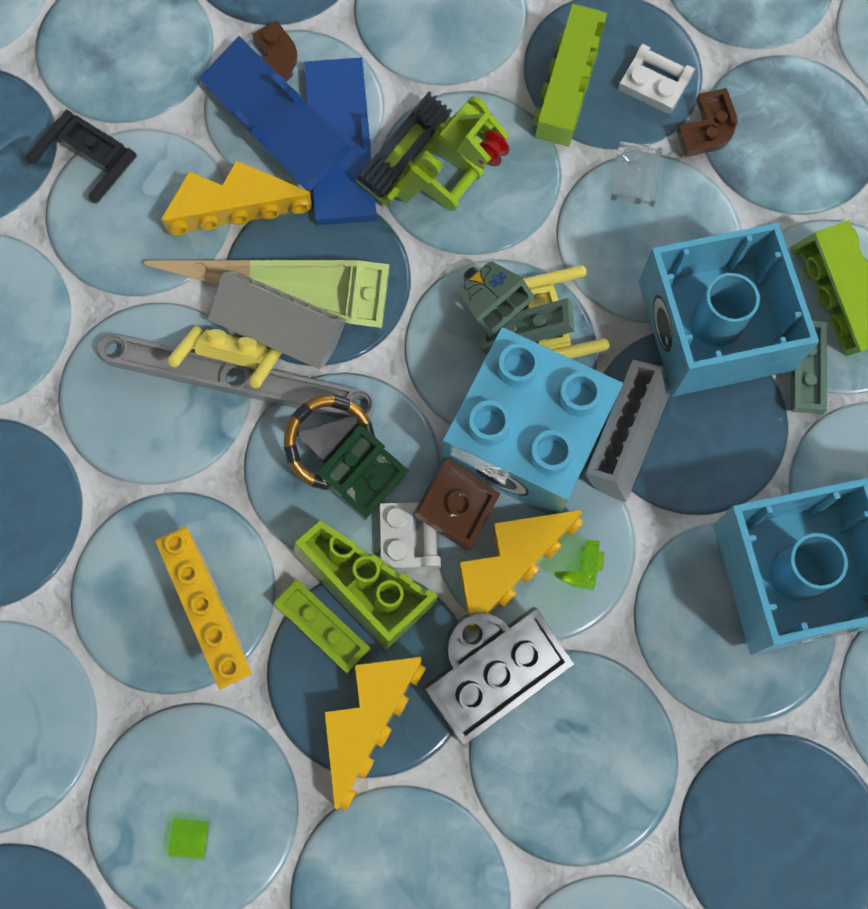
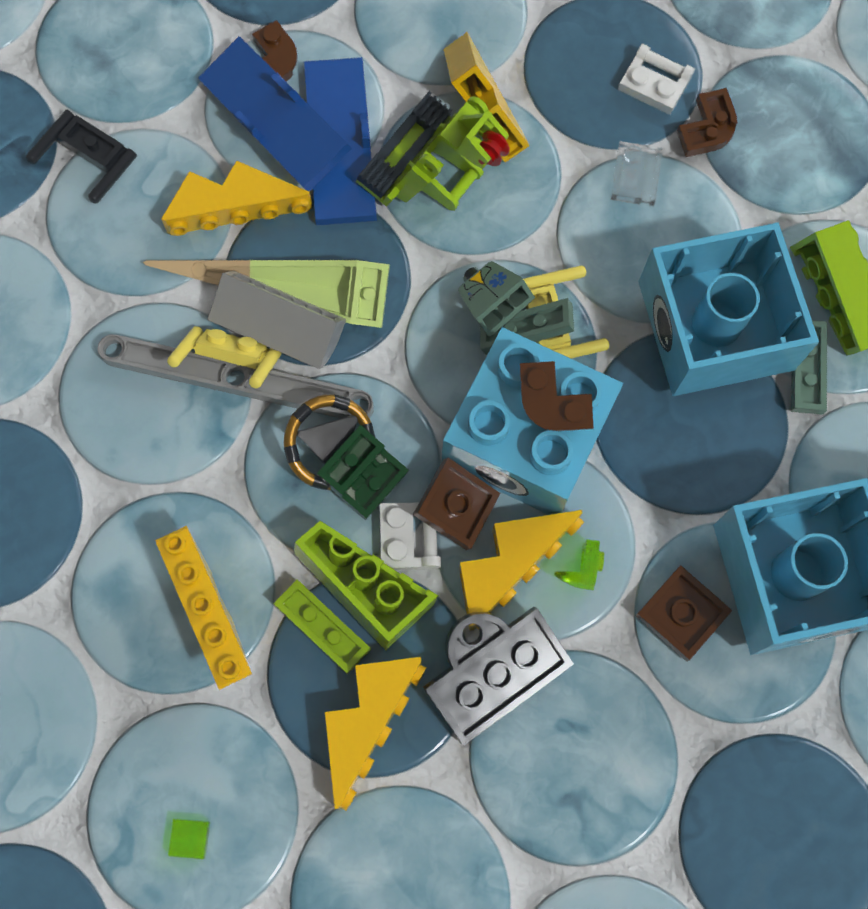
(473, 78): none -> yellow slope
(547, 408): none -> reddish brown plate
(569, 75): lime wedge -> none
(629, 430): light grey brick -> none
(683, 613): none -> reddish brown plate

